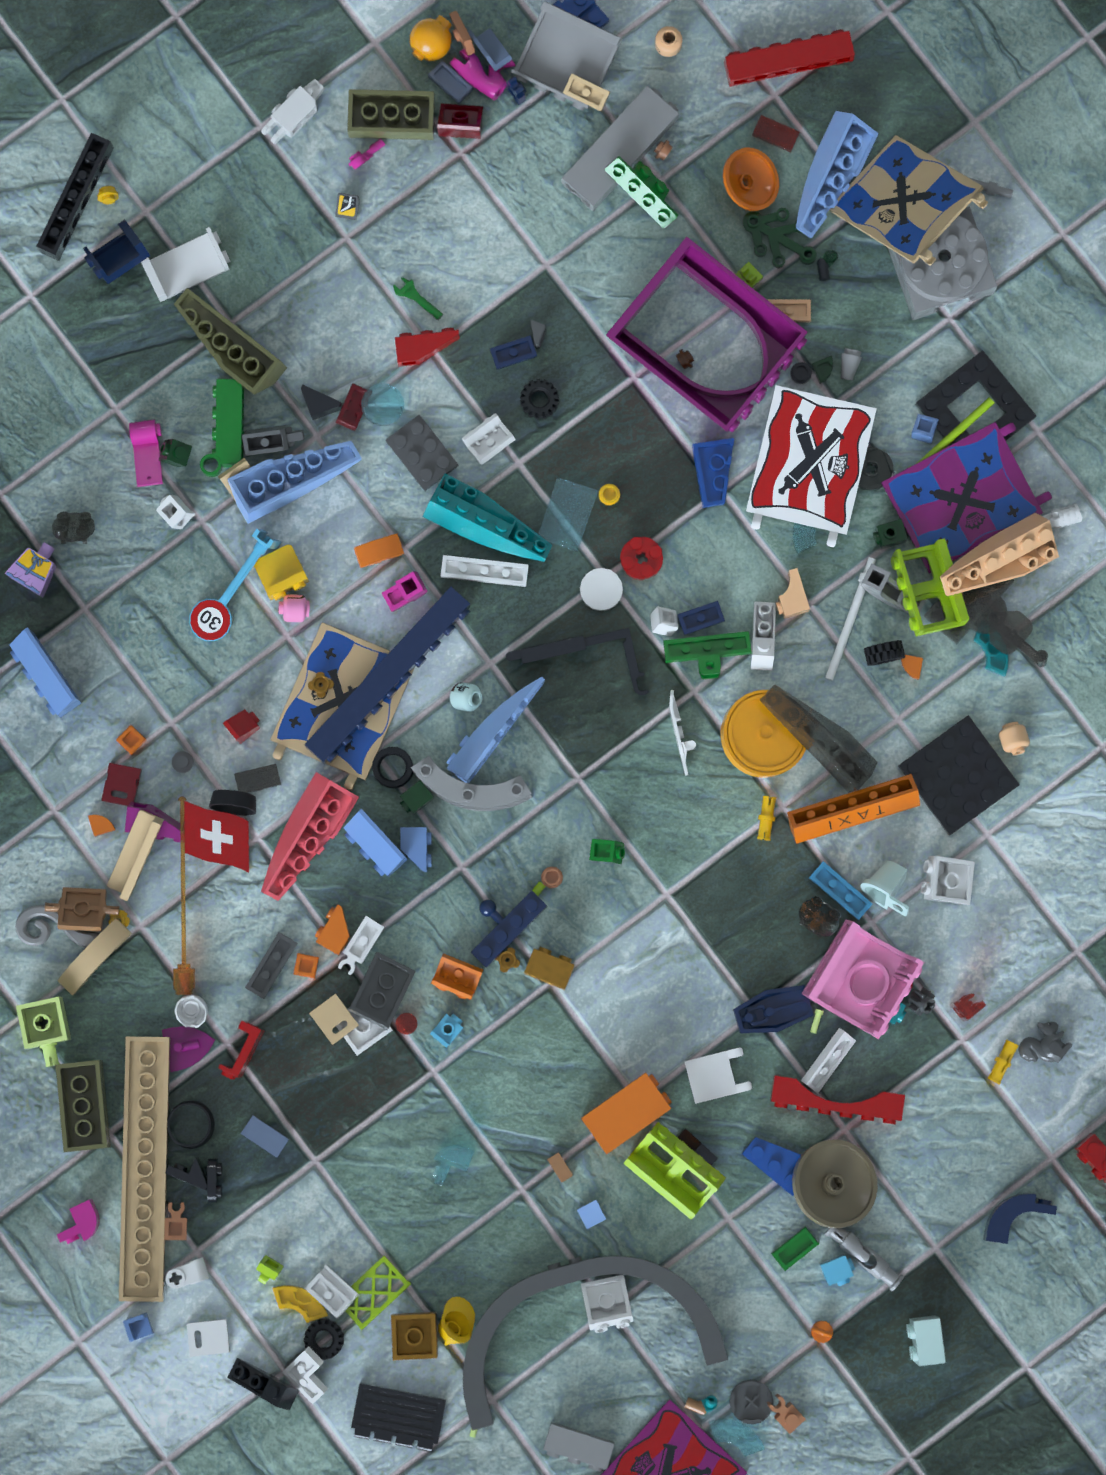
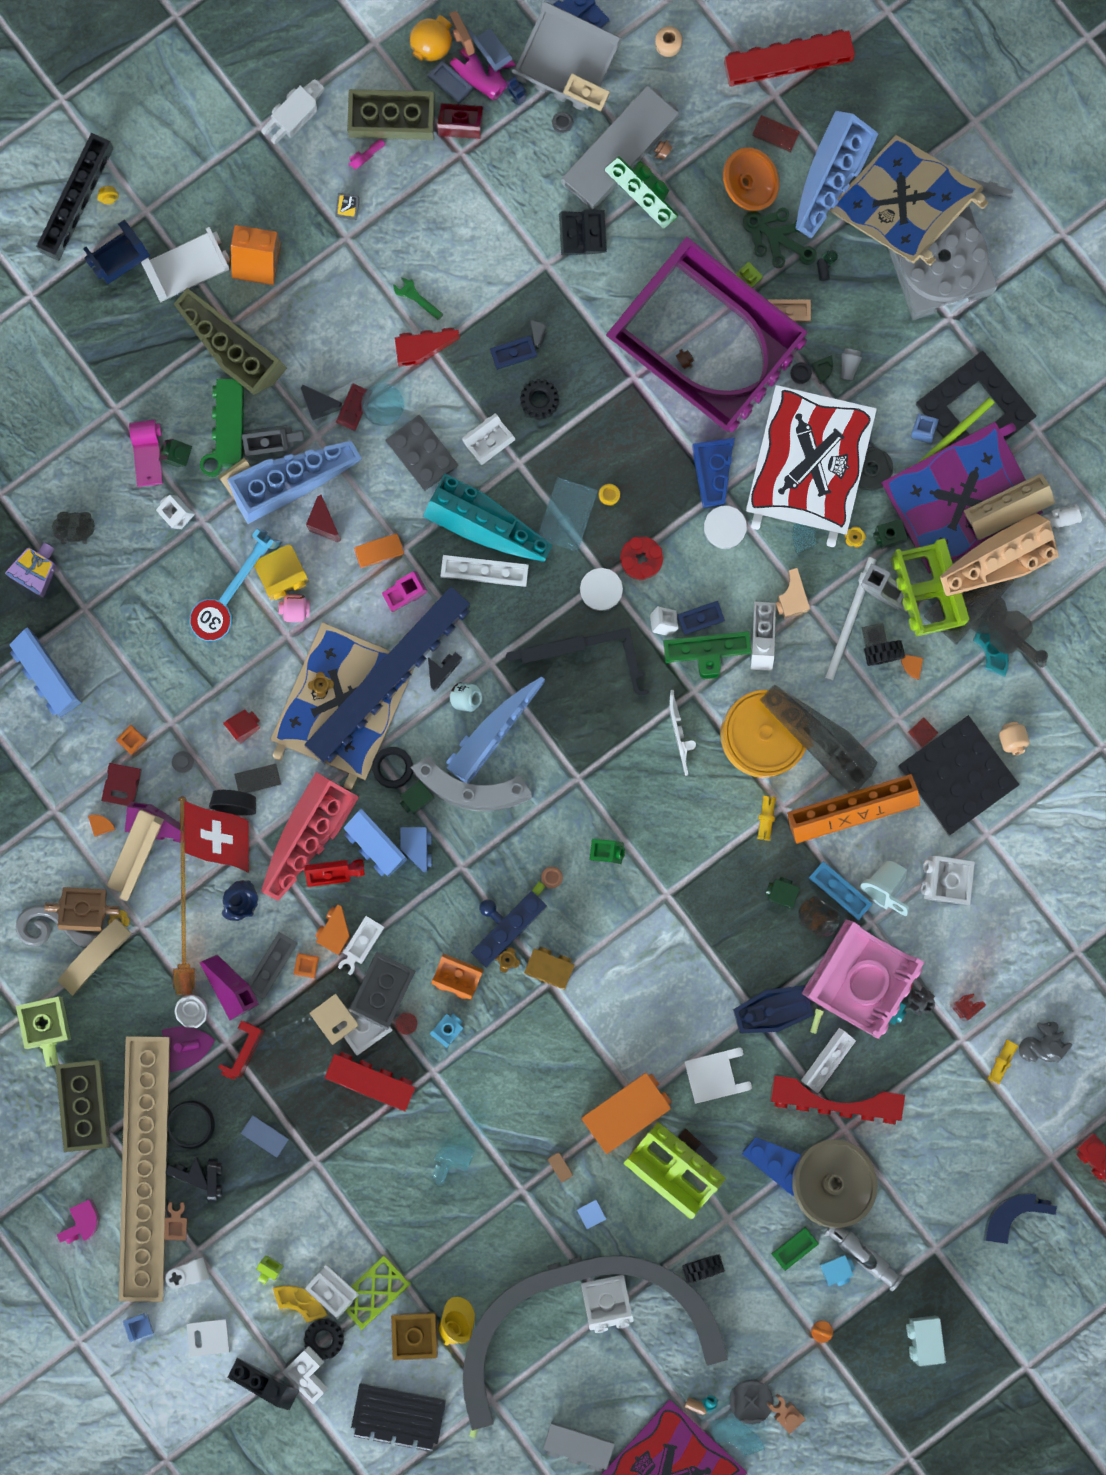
(229, 987): none -> magenta slope
(239, 901): none -> dark blue hair
(254, 254): none -> orange slope
(321, 521): none -> dark red slope
(333, 872): none -> red plate
(370, 1082): none -> red brick
(438, 674): none -> black slope
(562, 122): none -> dark grey plate
(582, 232): none -> black slope
(703, 1268): none -> black tyre
(725, 527): none -> white tile
(782, 892): none -> dark green brick
(850, 541): none -> yellow plate
(874, 634): none -> clear smoke plate
(922, 732): none -> clear red tile
(1010, 506): none -> tan panel

